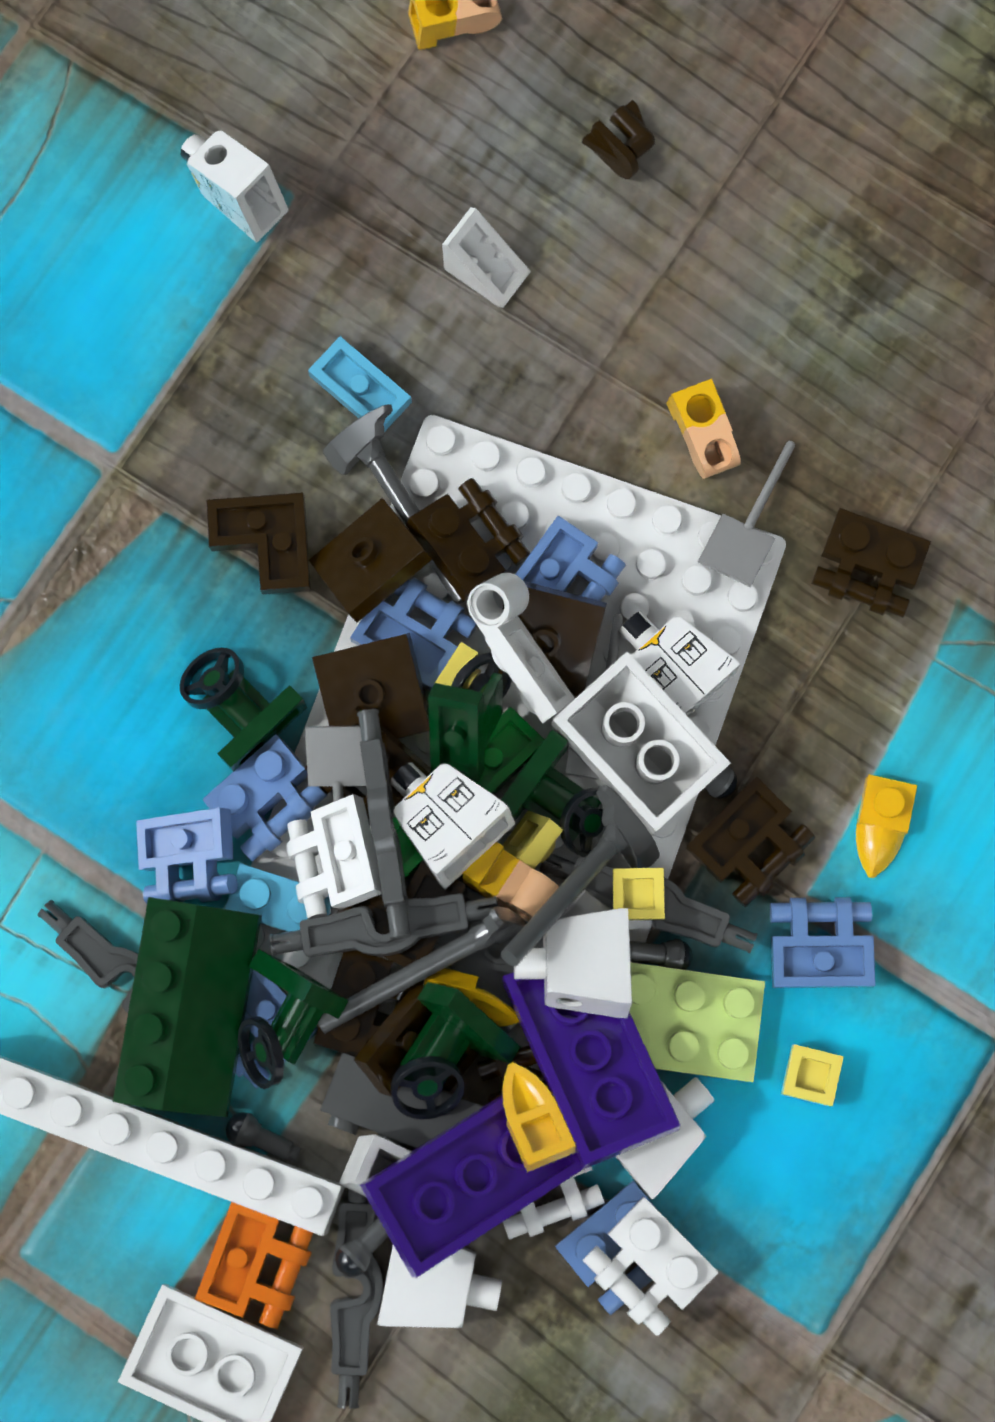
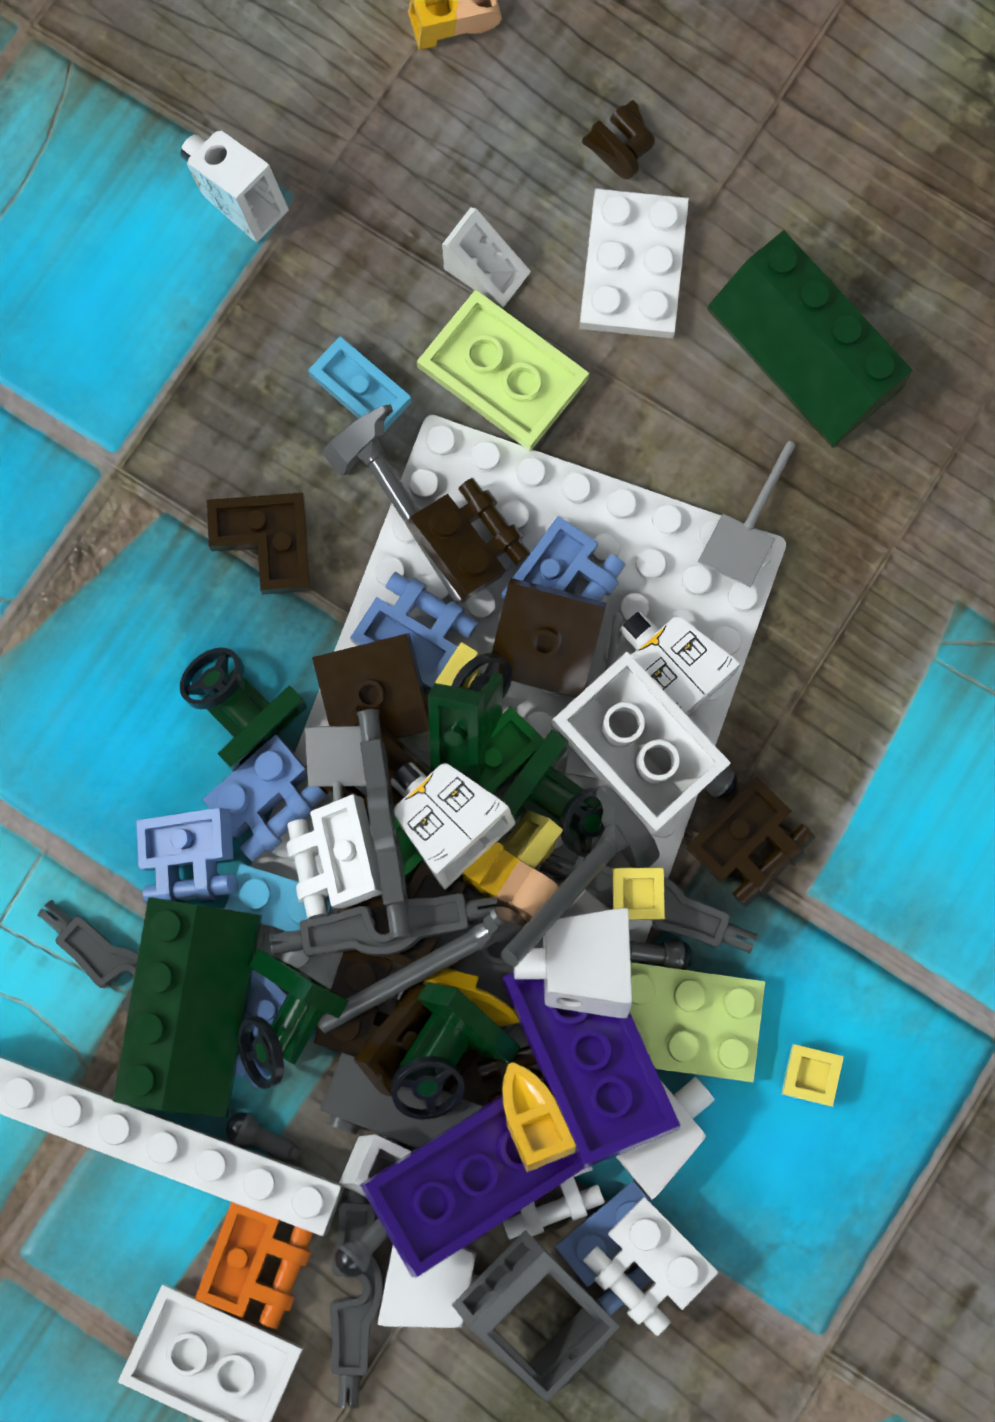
(370, 560): dark brown plate -> none
(502, 370): none -> yellowish green plate
(505, 1286): none -> dark grey window
(514, 647): white plate -> none
(634, 263): none -> white plate
(705, 428): leg -> none
(809, 339): none -> dark green slope
(822, 960): medium blue plate -> none
(876, 550): dark brown plate -> none
(883, 821): yellow plate -> none

